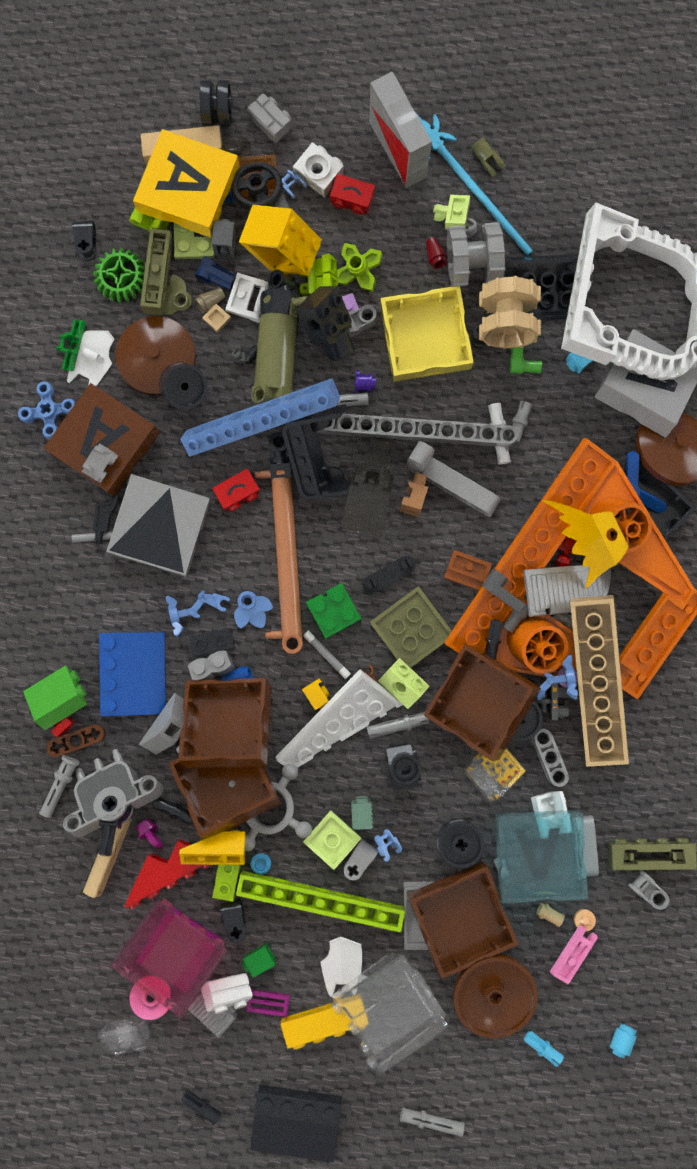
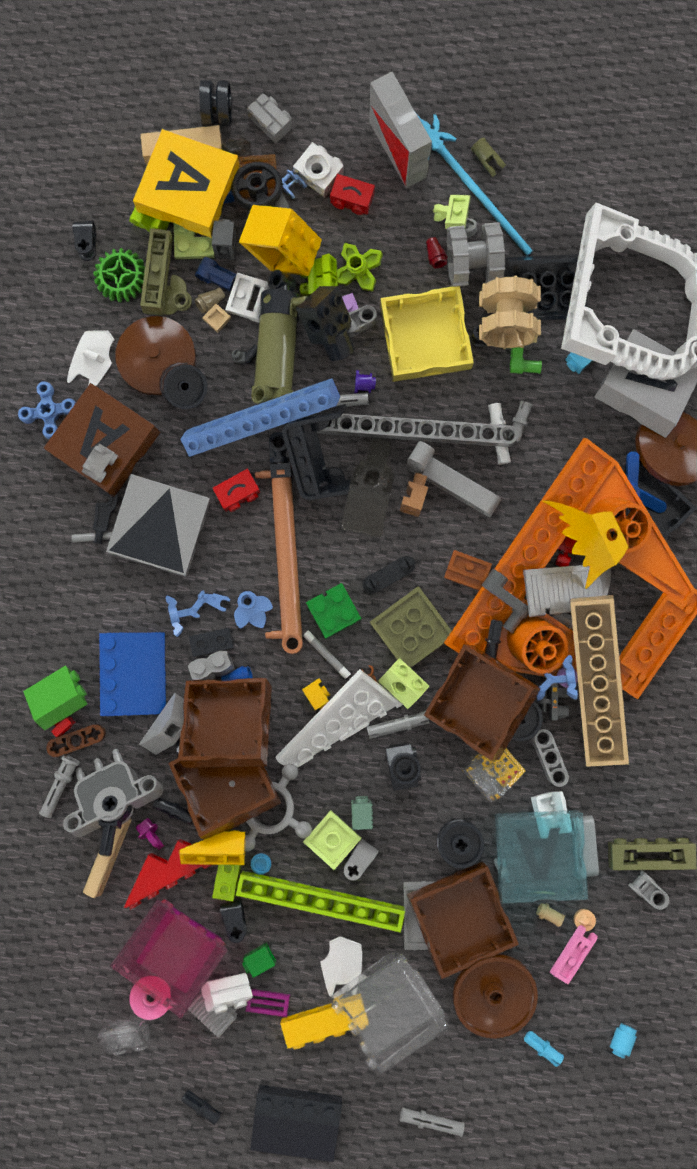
(75, 334): green piece -> none
(382, 846): light blue piece -> none

